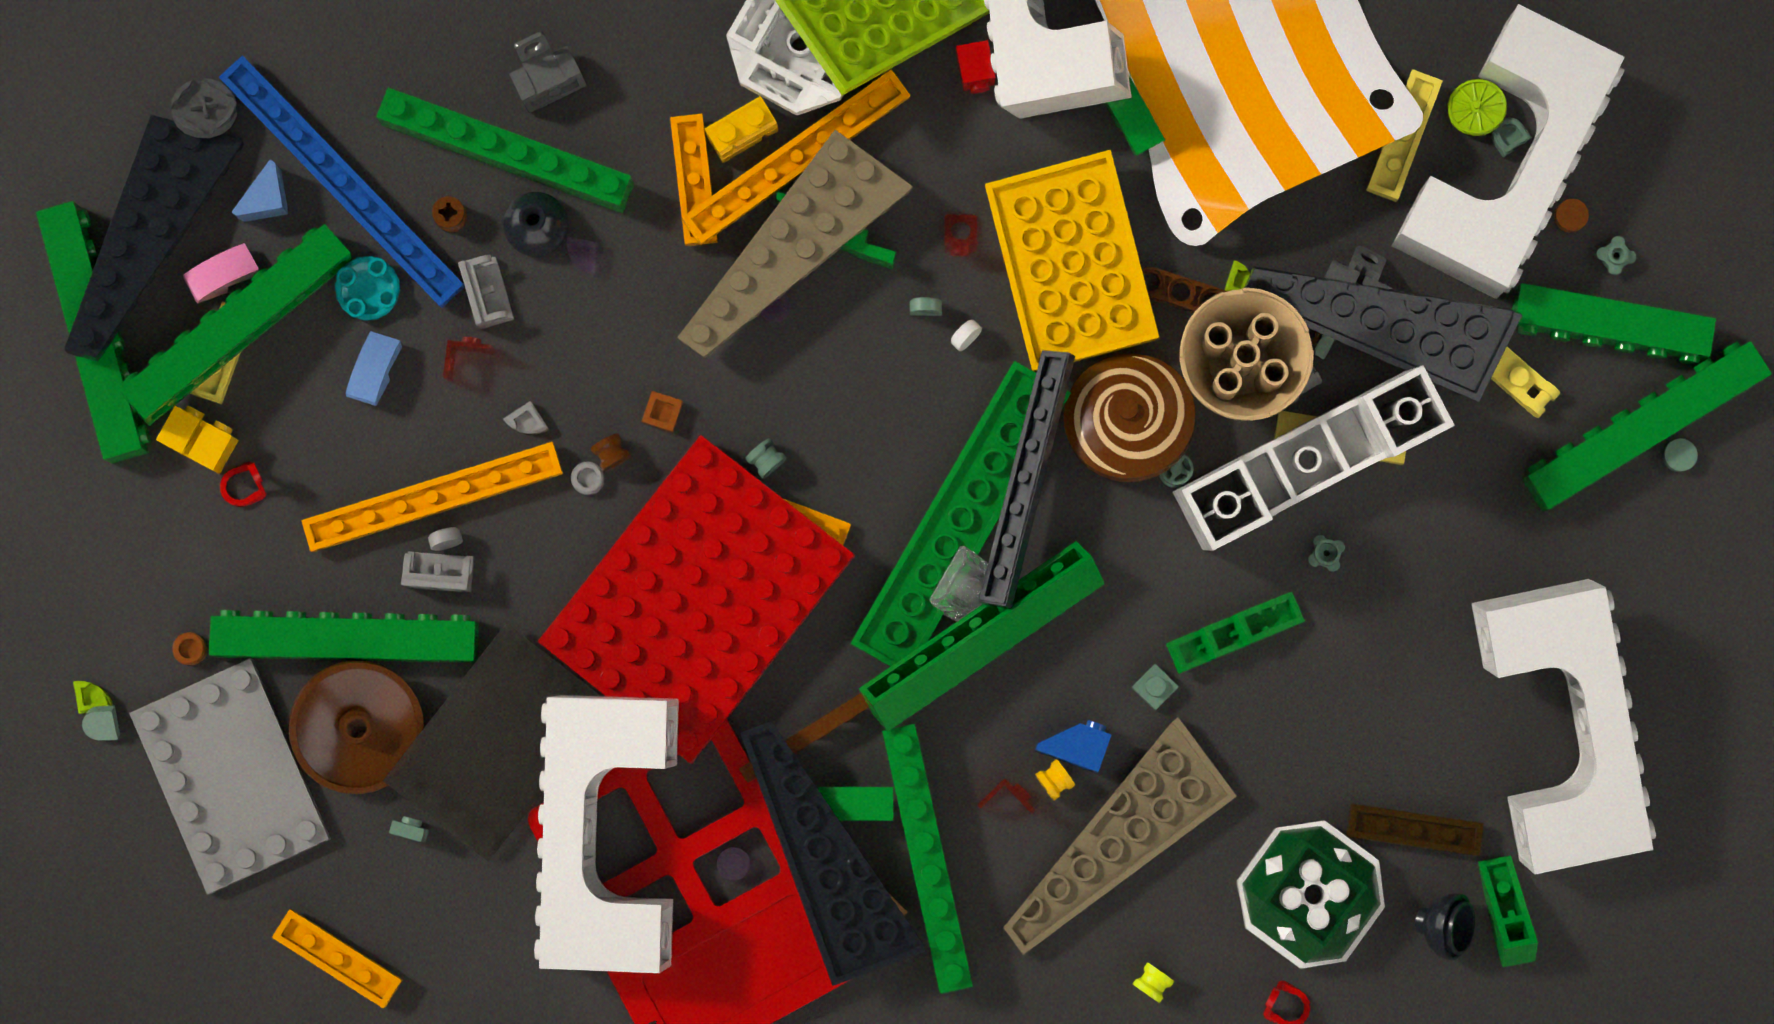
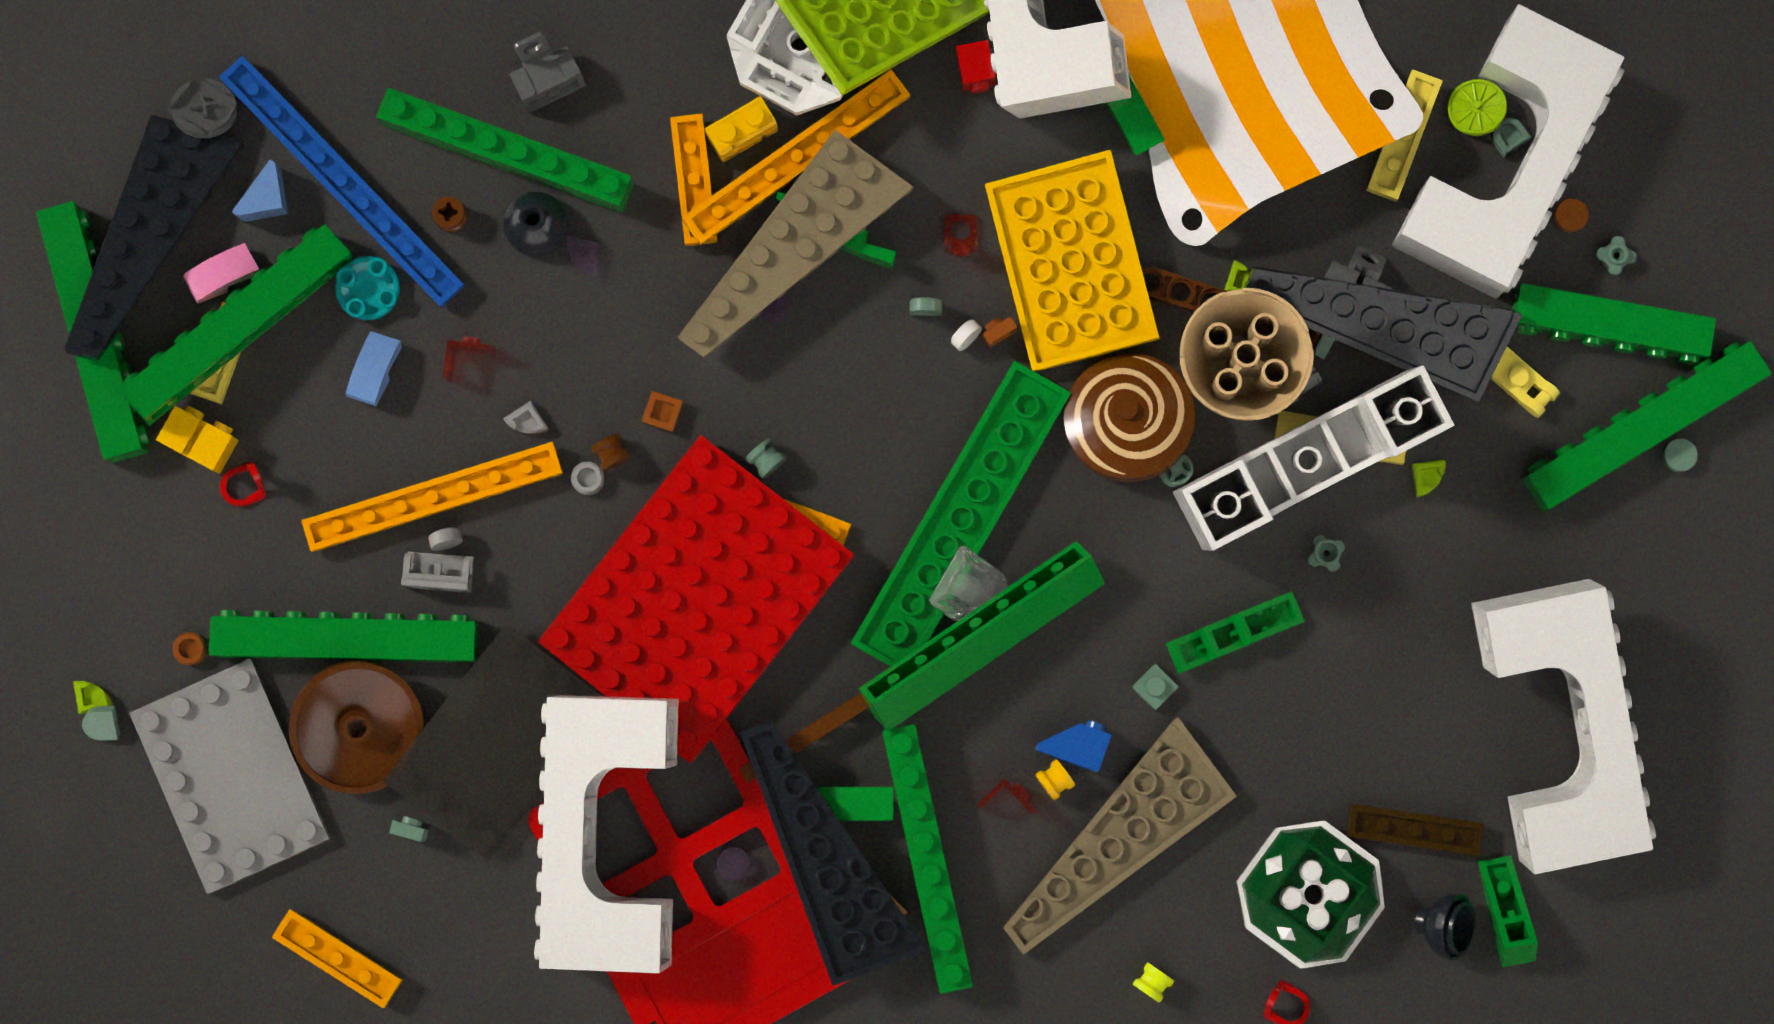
(486, 291): light grey hinge -> none
(998, 330): none -> dark orange plate
(1026, 479): black tile -> none
(1427, 476): none -> lime tile

